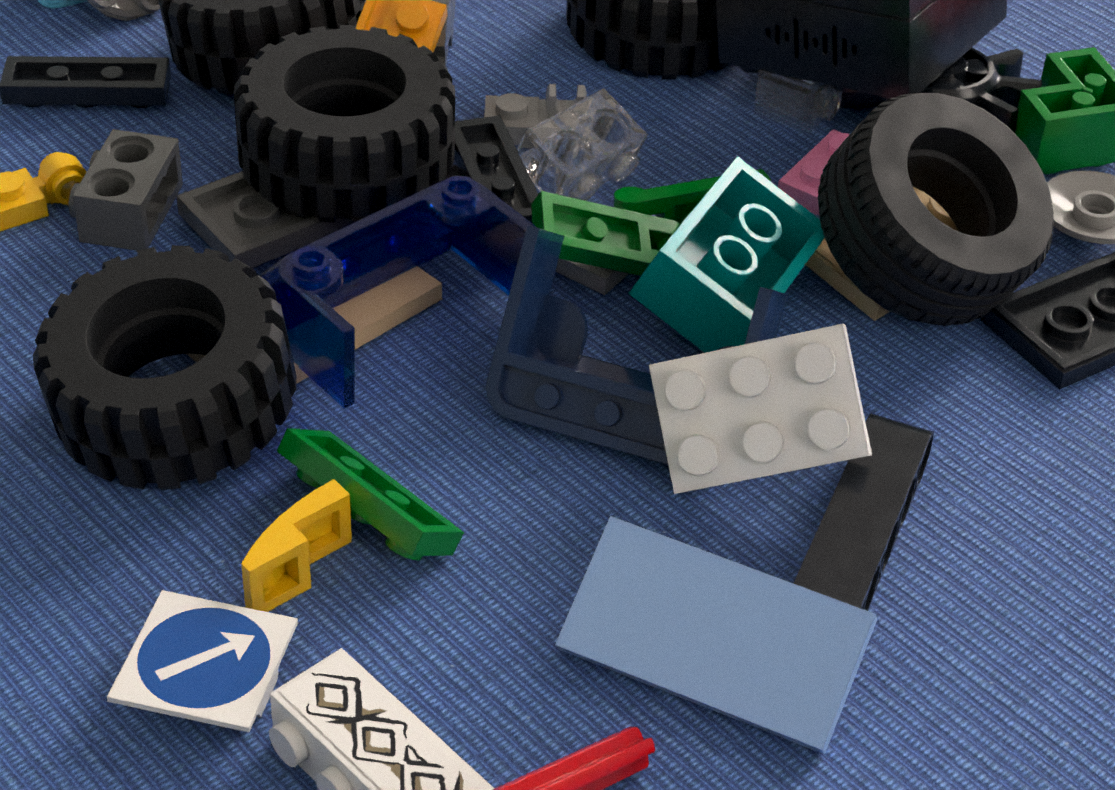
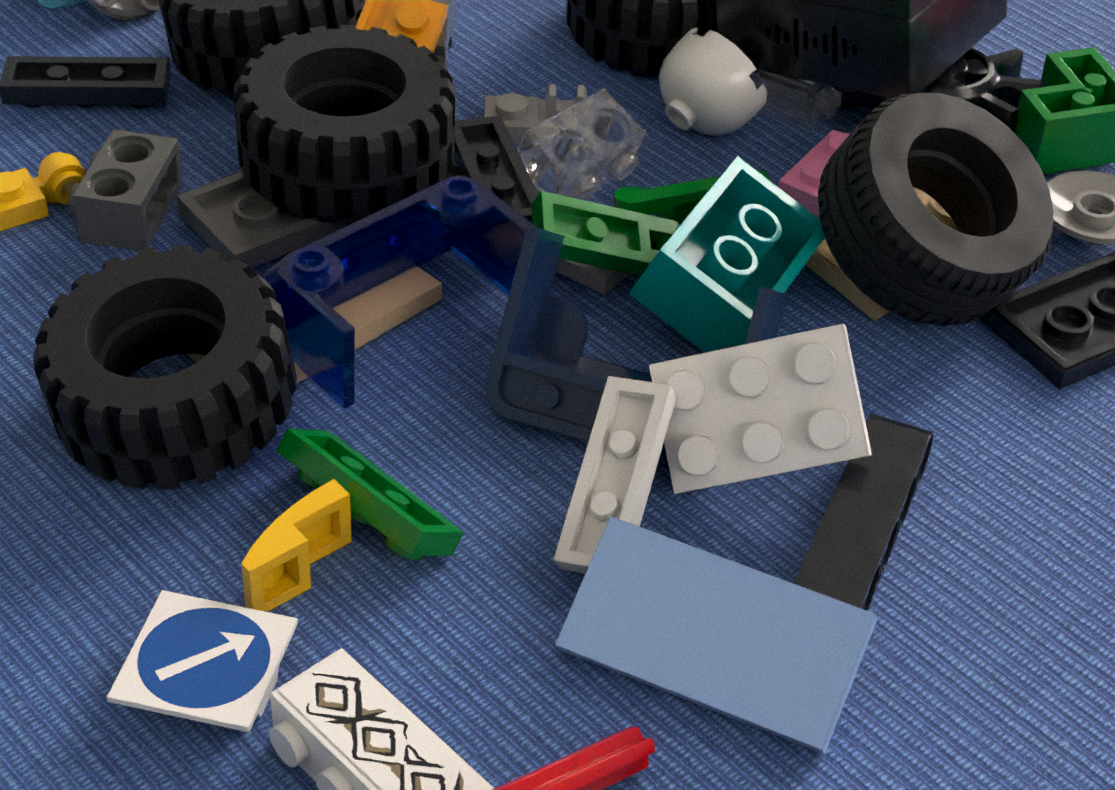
(615, 466): none -> white plate
(709, 85): none -> white cylinder

